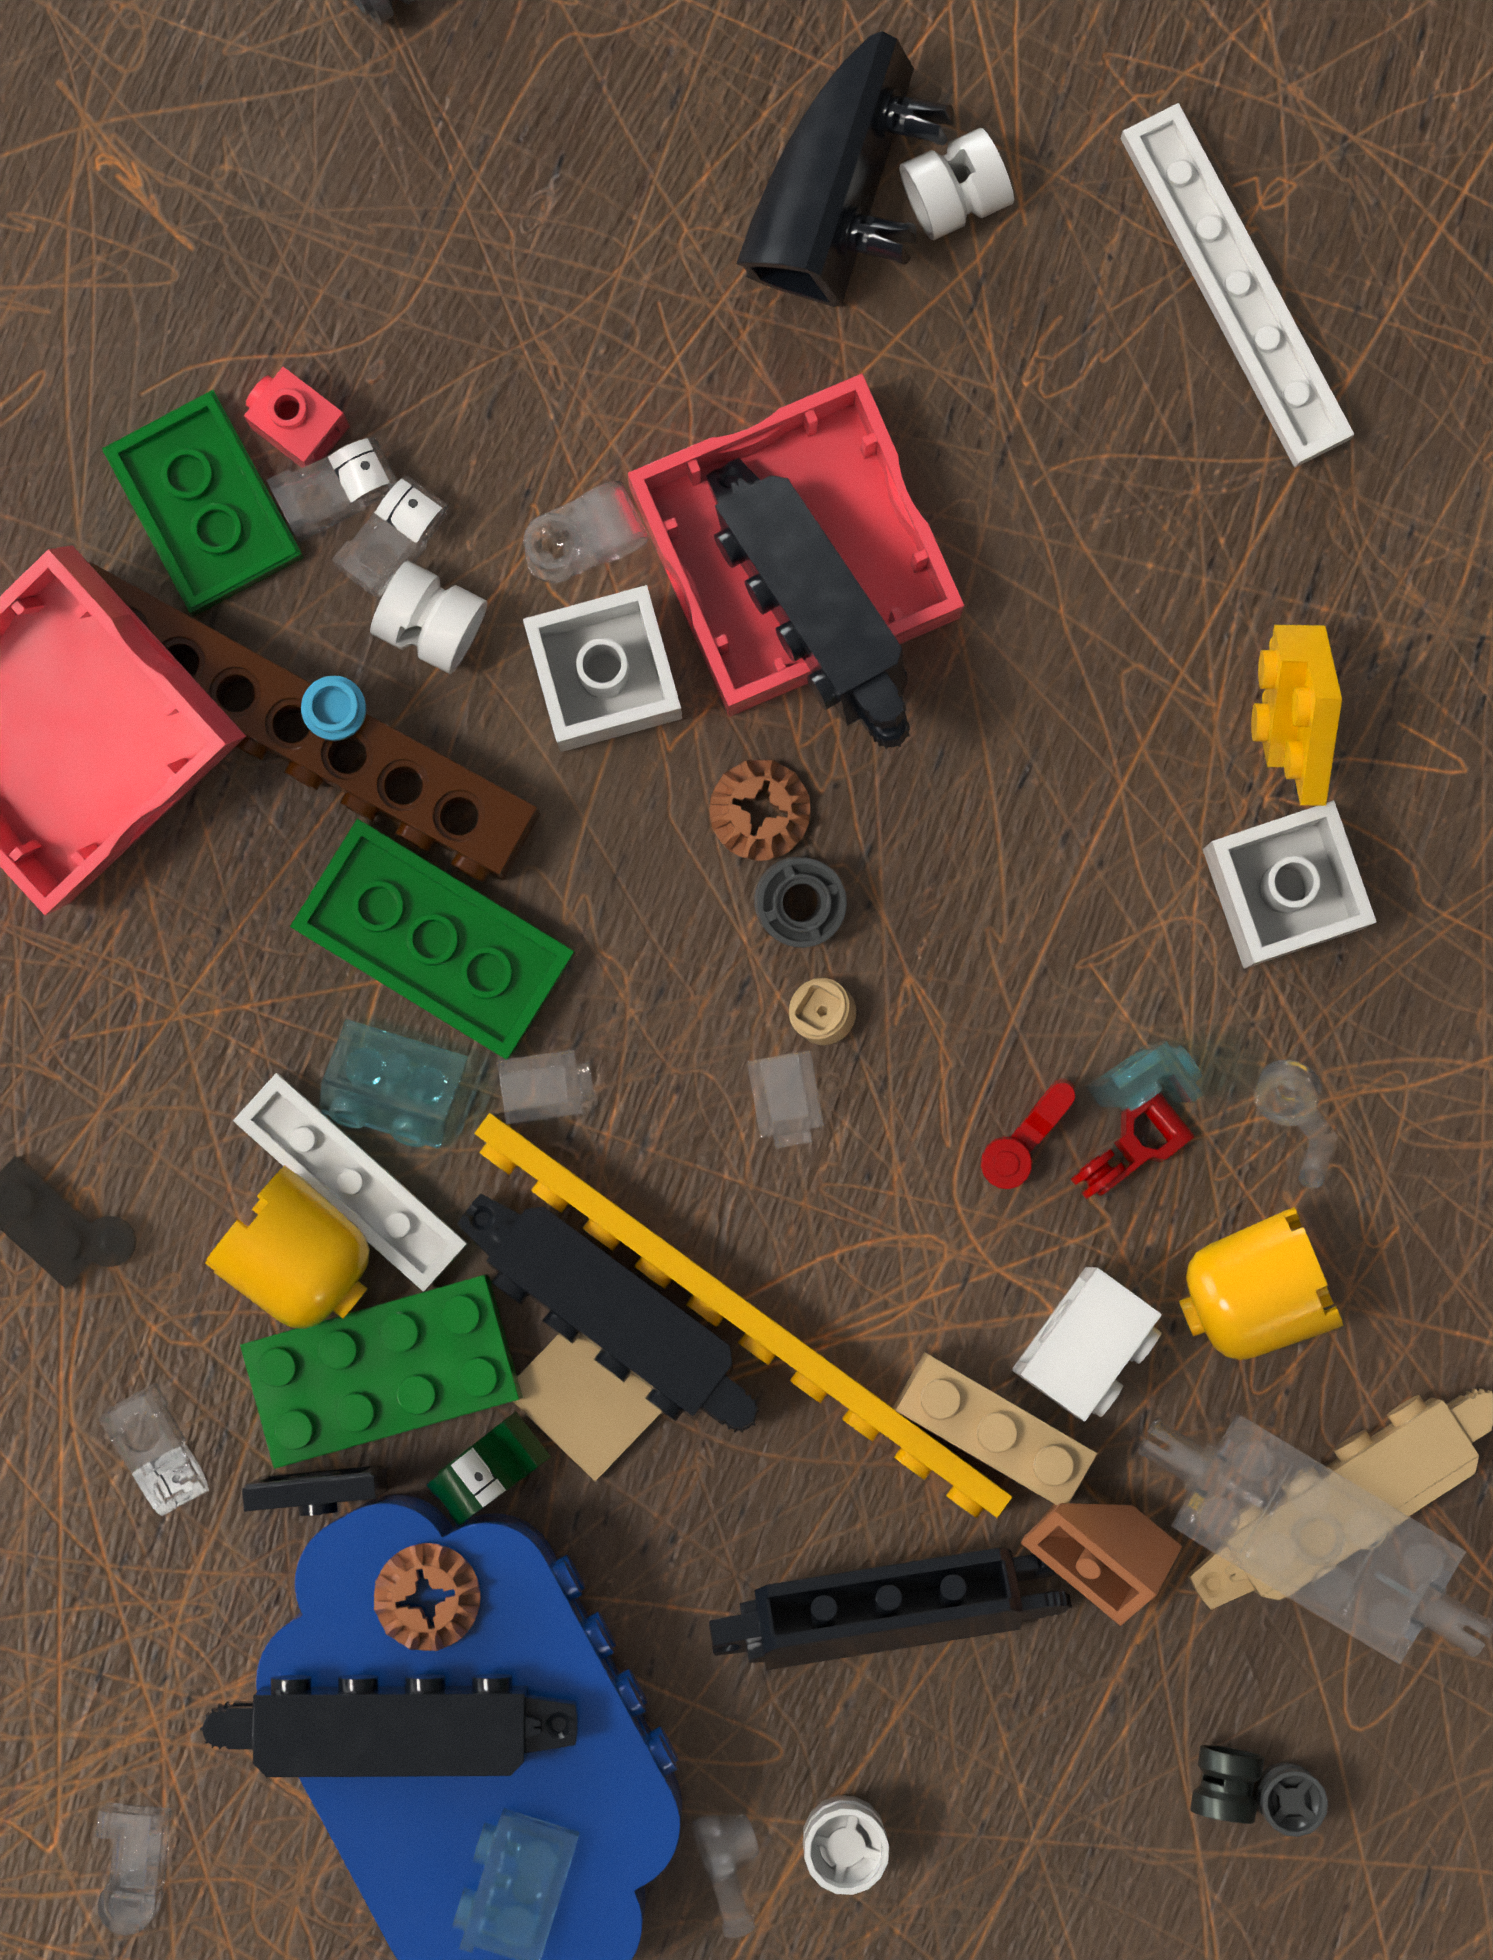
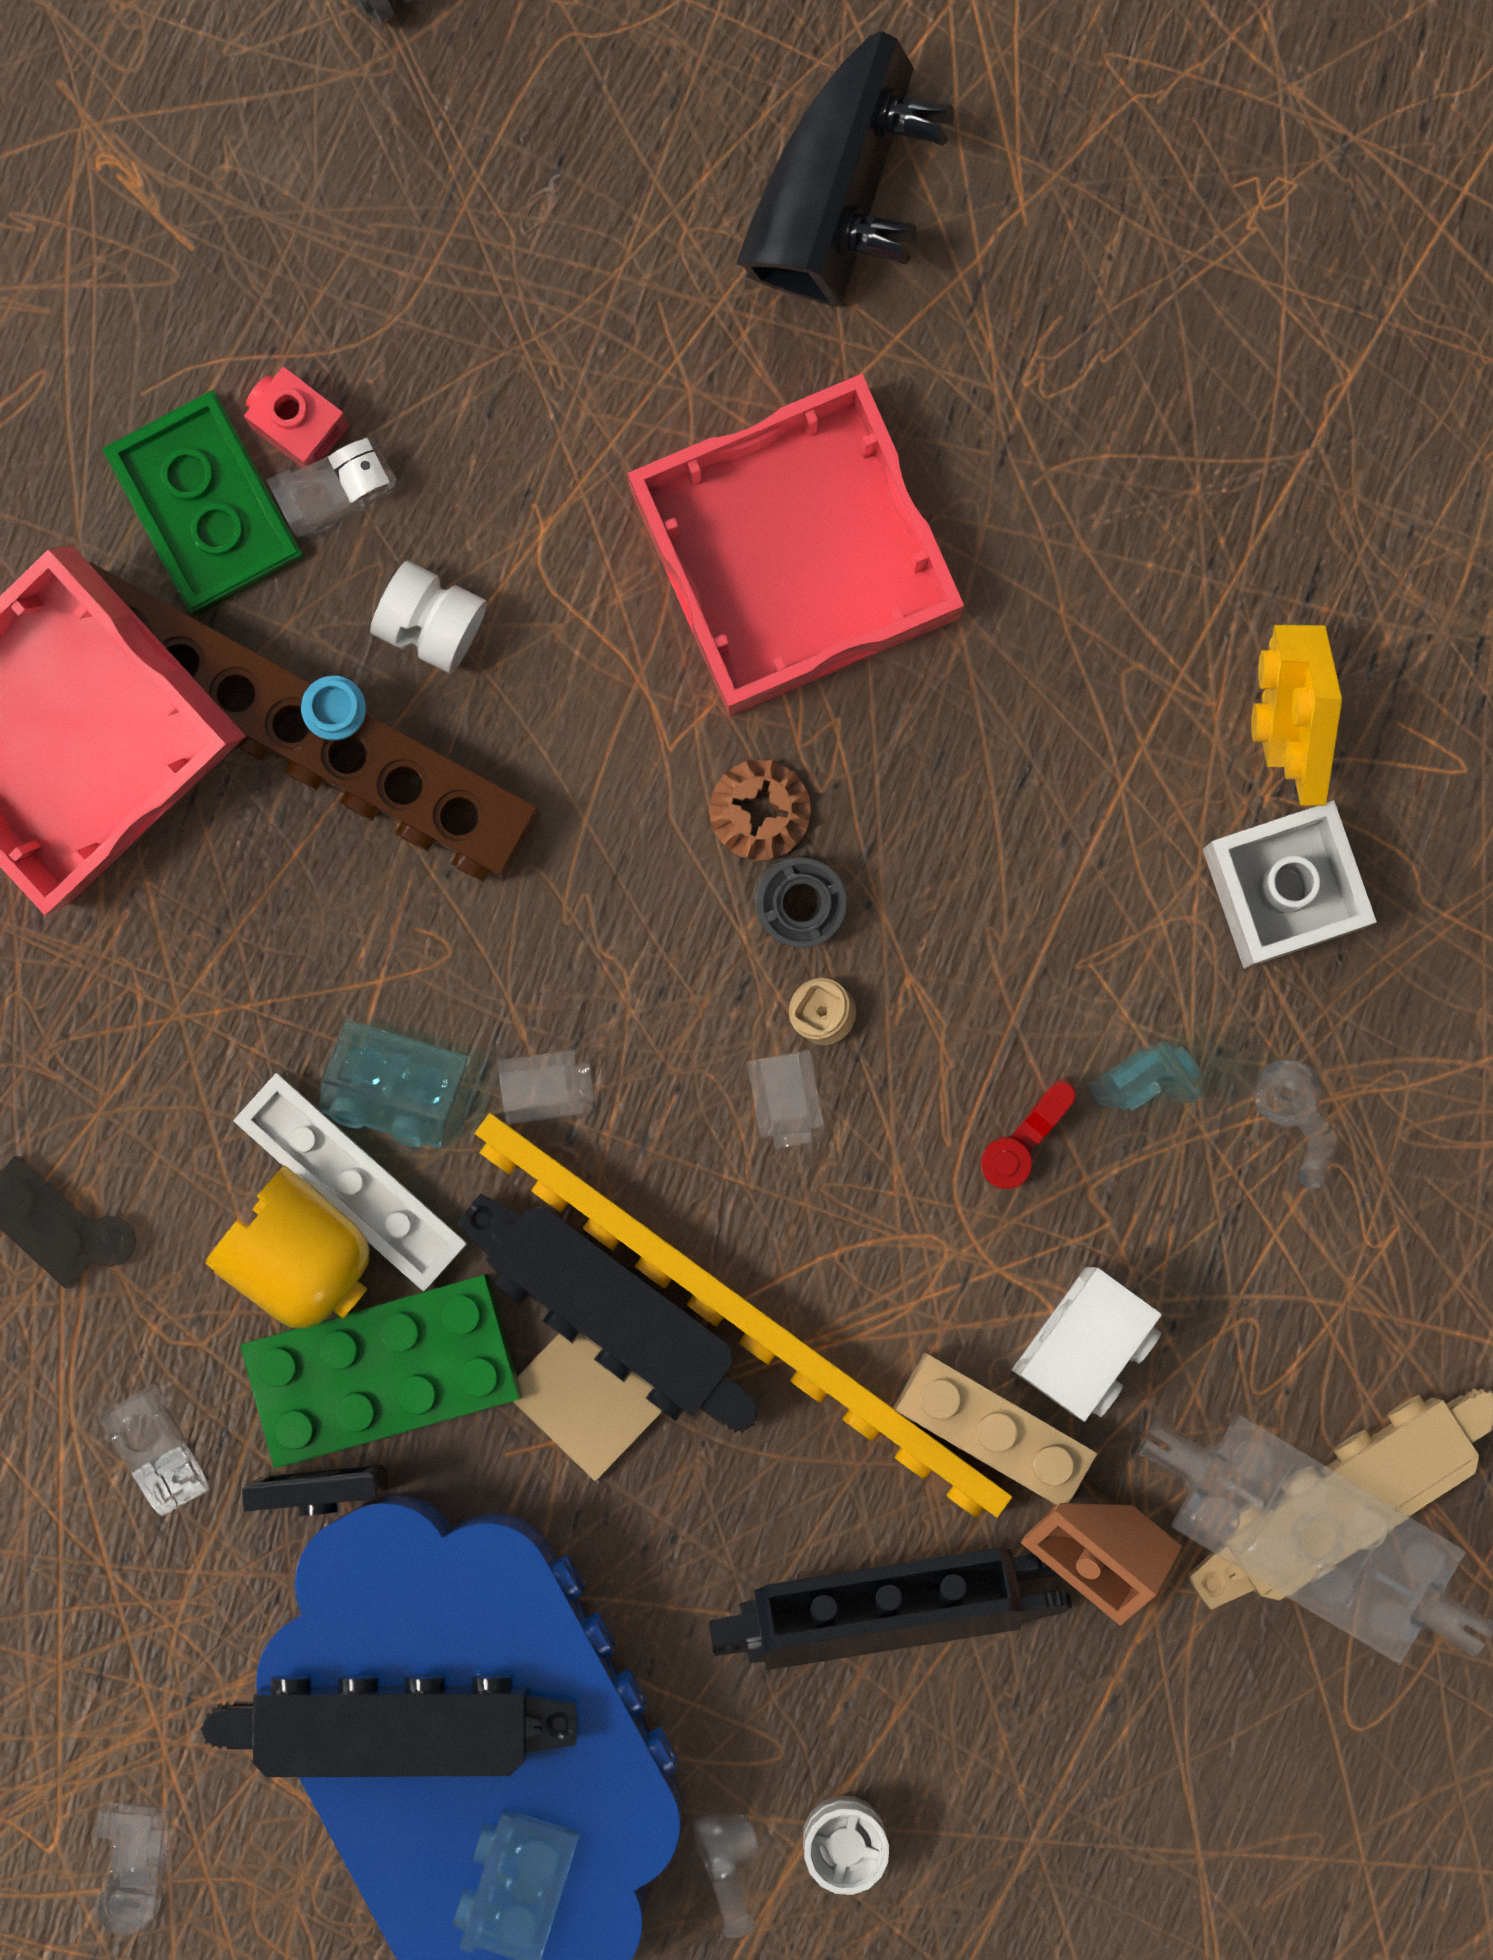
(391, 536): clear leg -> none
(432, 939): green plate -> none
(443, 1570): nougat gear -> none
(488, 1468): dark green leg -> none
(592, 530): clear piece -> none
(603, 668): white brick -> none
(814, 599): black hinge -> none
(957, 183): white wheel -> none
(1103, 1177): red piece -> none
(1227, 1784): pearl dark grey wheel -> none
(1236, 285): white plate -> none
(1259, 1289): yellow cylinder -> none
(1300, 1808): dark grey wheel -> none

